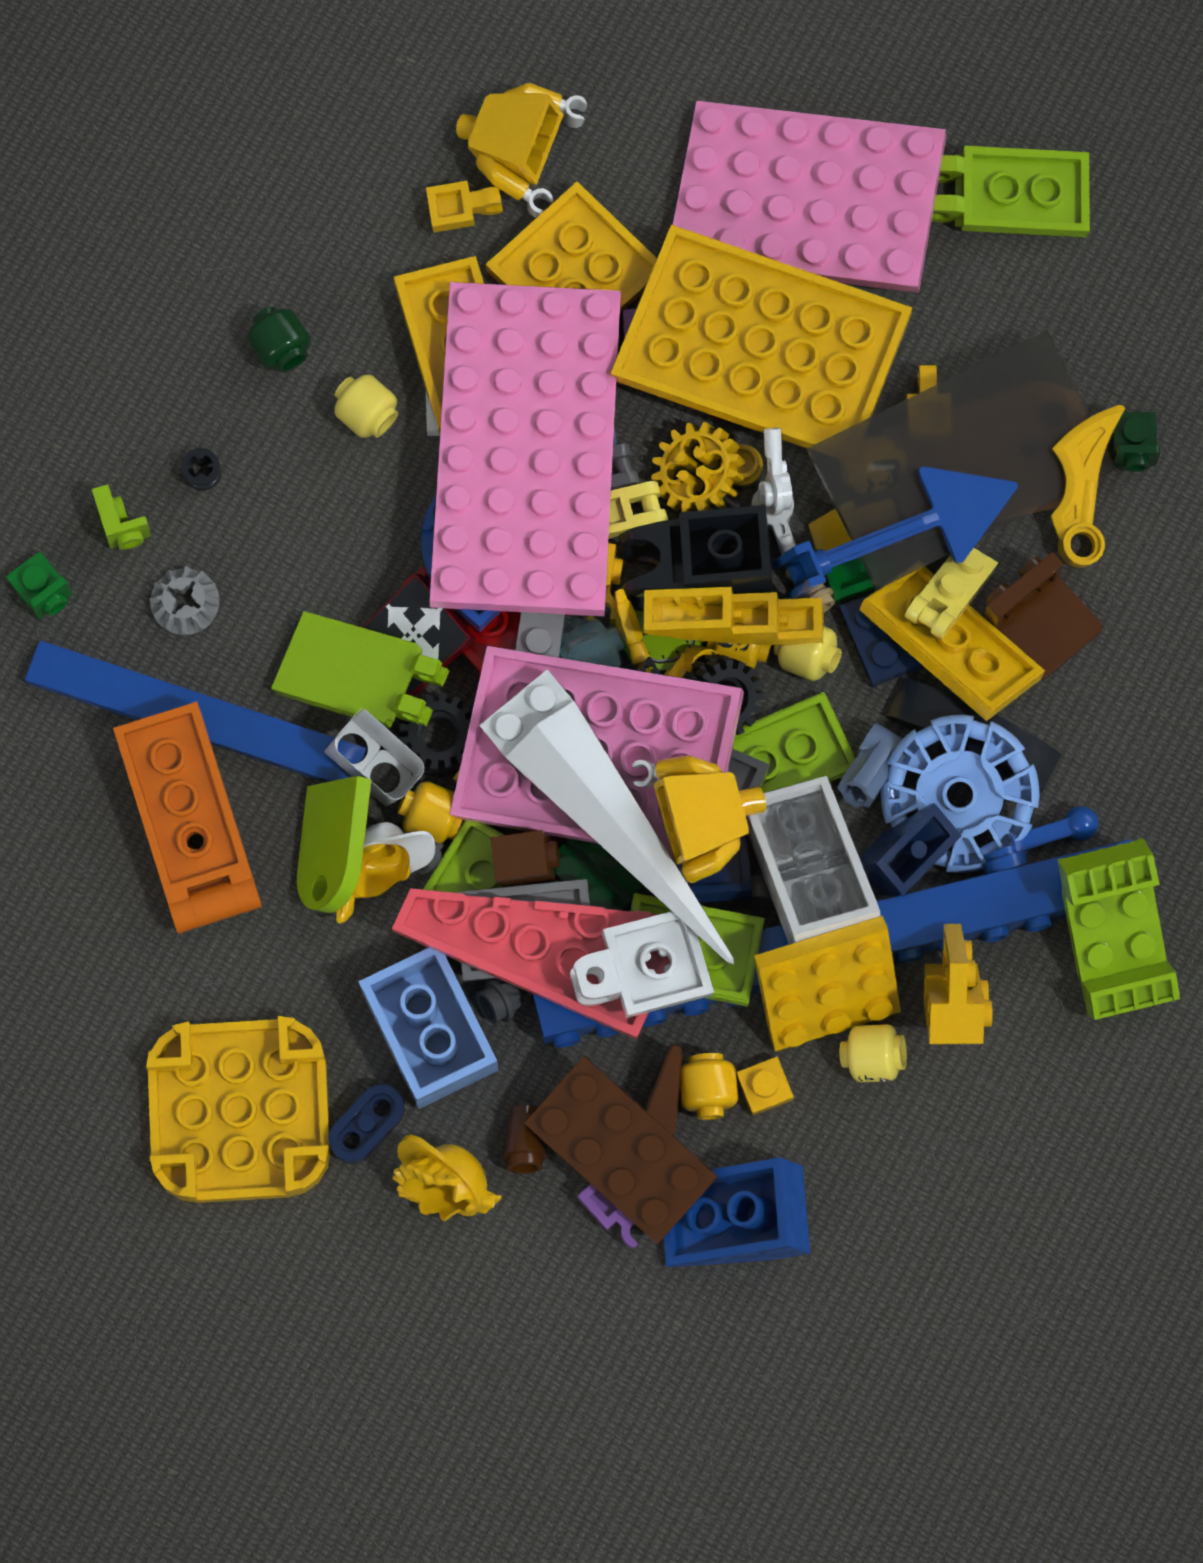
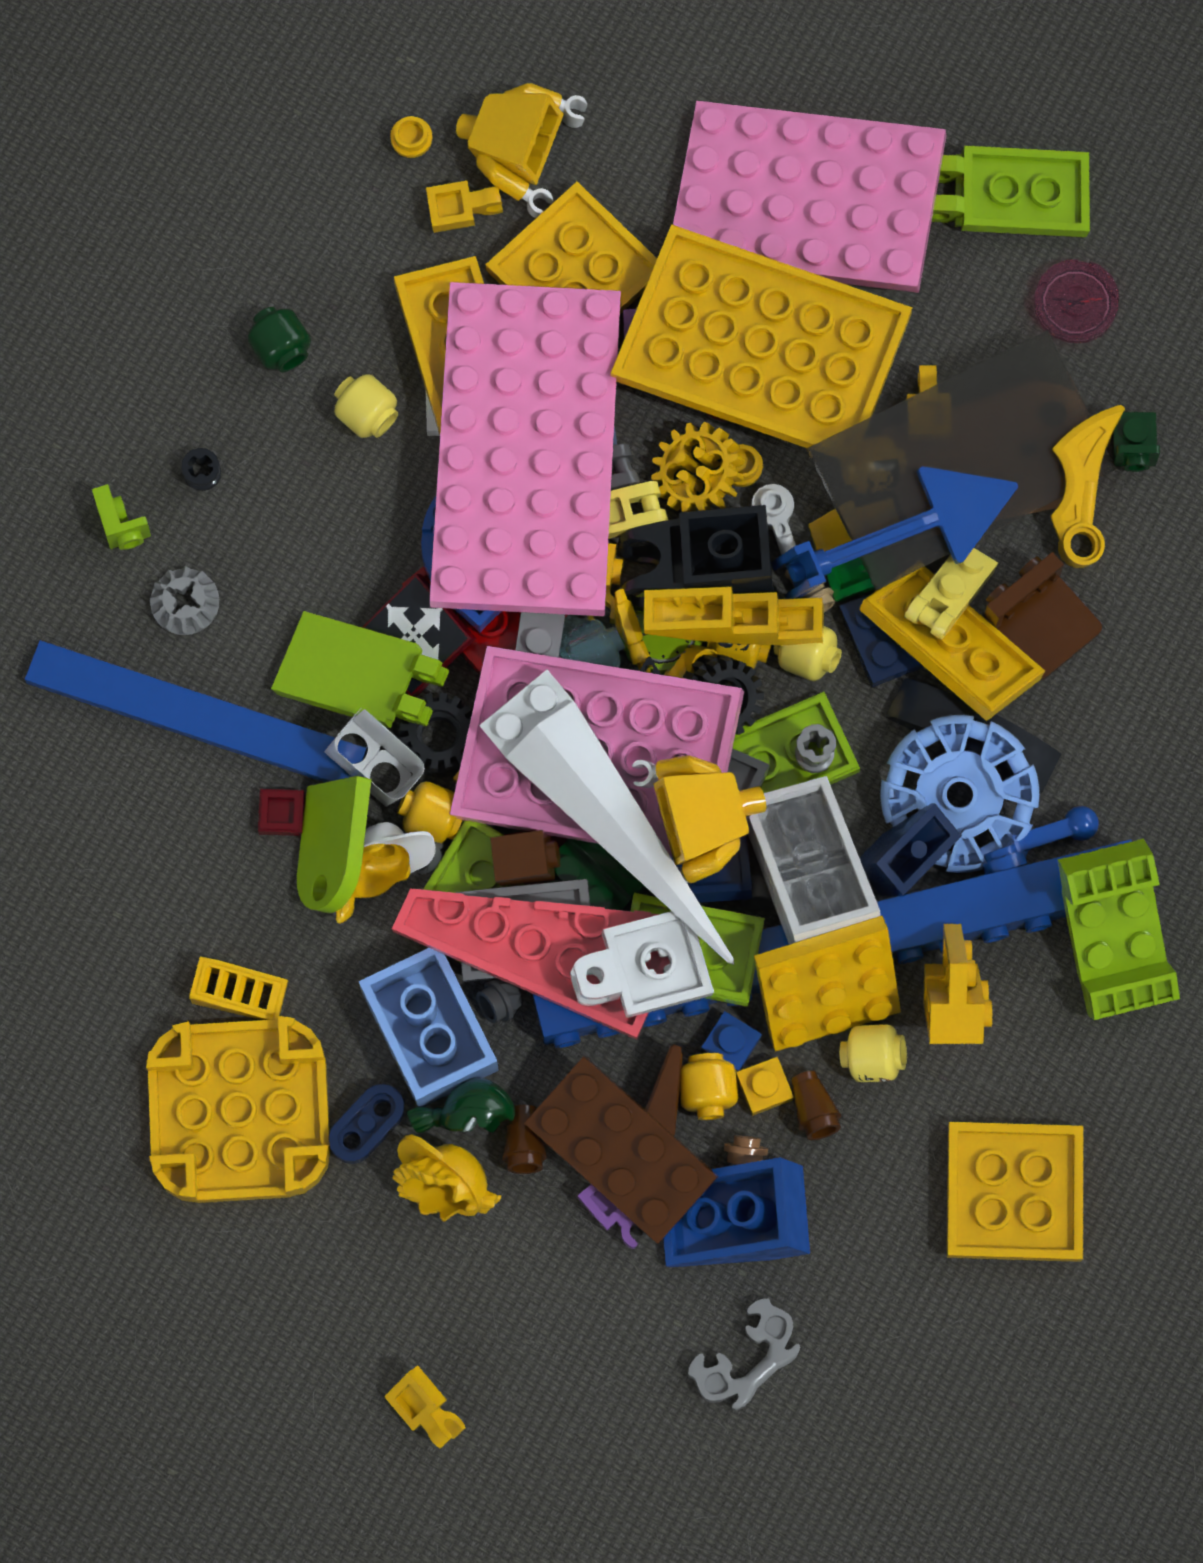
(40, 586): green bracket -> none
(181, 797): orange hinge -> none
(225, 970): none -> yellow slope
(281, 812): none -> dark red tile
(411, 137): none -> yellow plate
(419, 1405): none -> yellow plate
(468, 1104): none -> dark green hair
(732, 1040): none -> blue plate
(745, 1150): none -> medium nougat plate
(775, 1329): none -> light grey helmet
(777, 487): white plate -> none
(814, 1107): none -> reddish brown cone
(824, 739): none -> light grey bush
(870, 769): sand blue piece -> none
(1015, 1191): none -> yellow plate
(1076, 301): none -> clear pink tile

